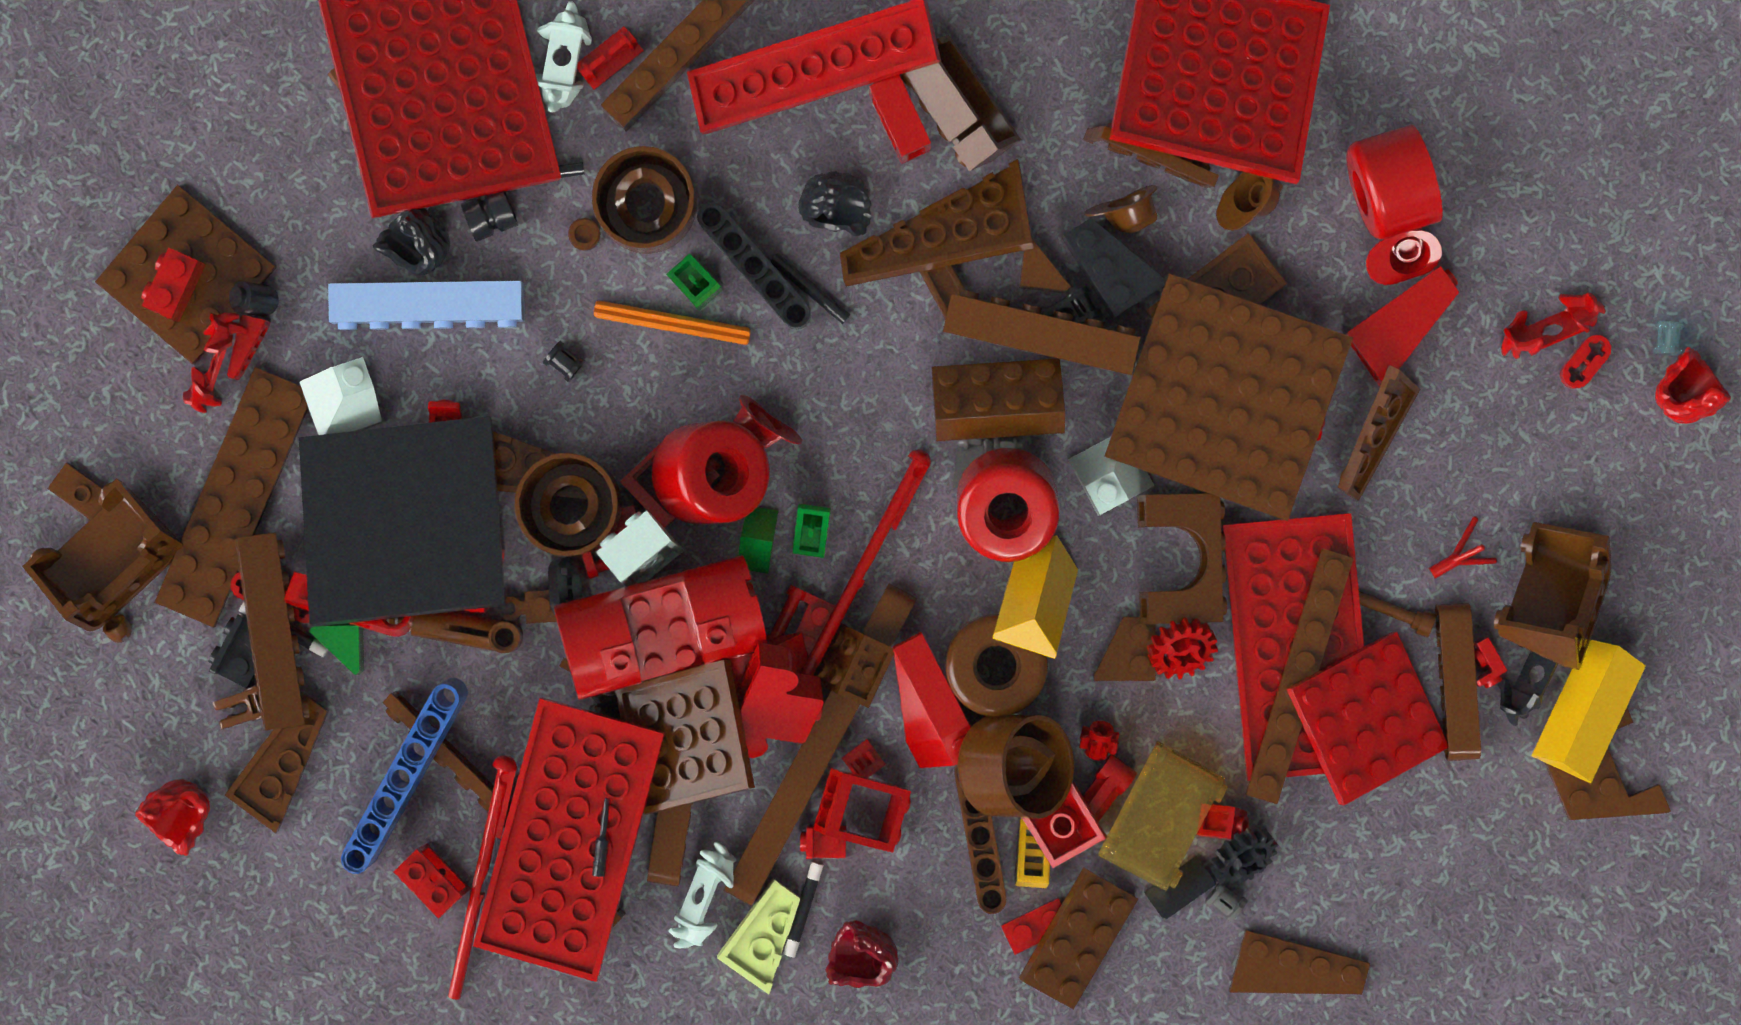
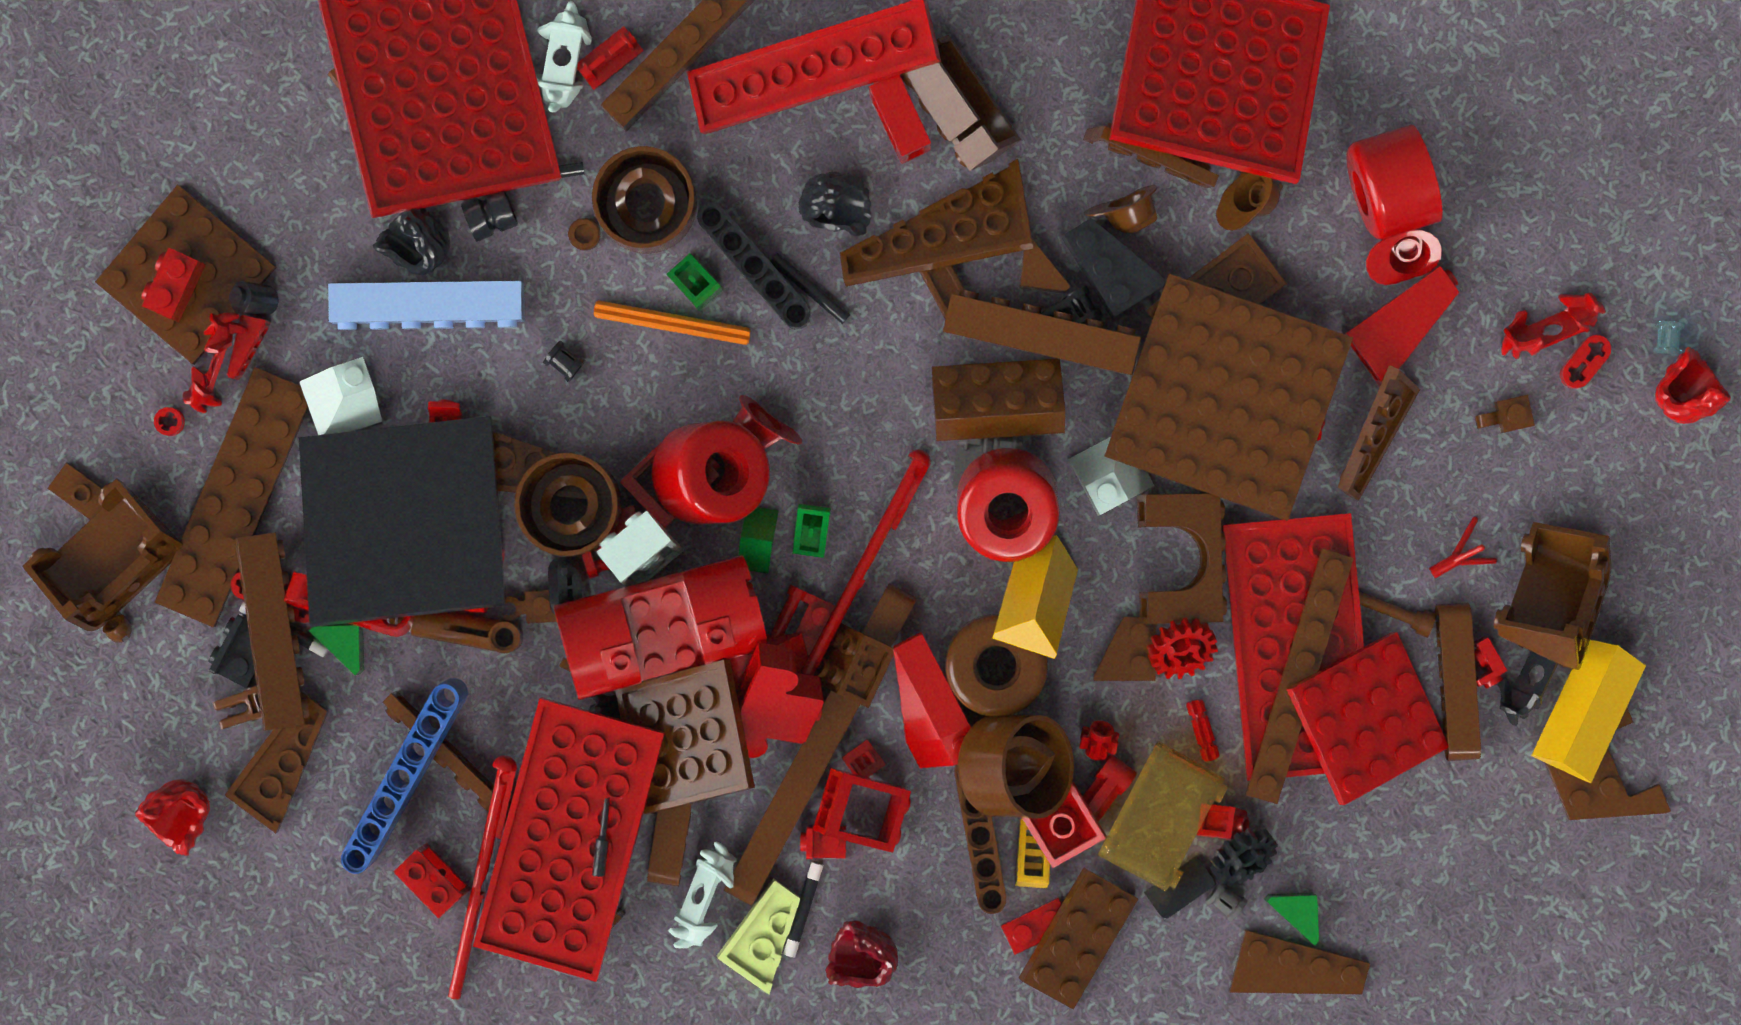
(174, 430): none -> red bush
(1202, 730): none -> red axle
(1299, 911): none -> green slope
(1509, 414): none -> reddish brown plate

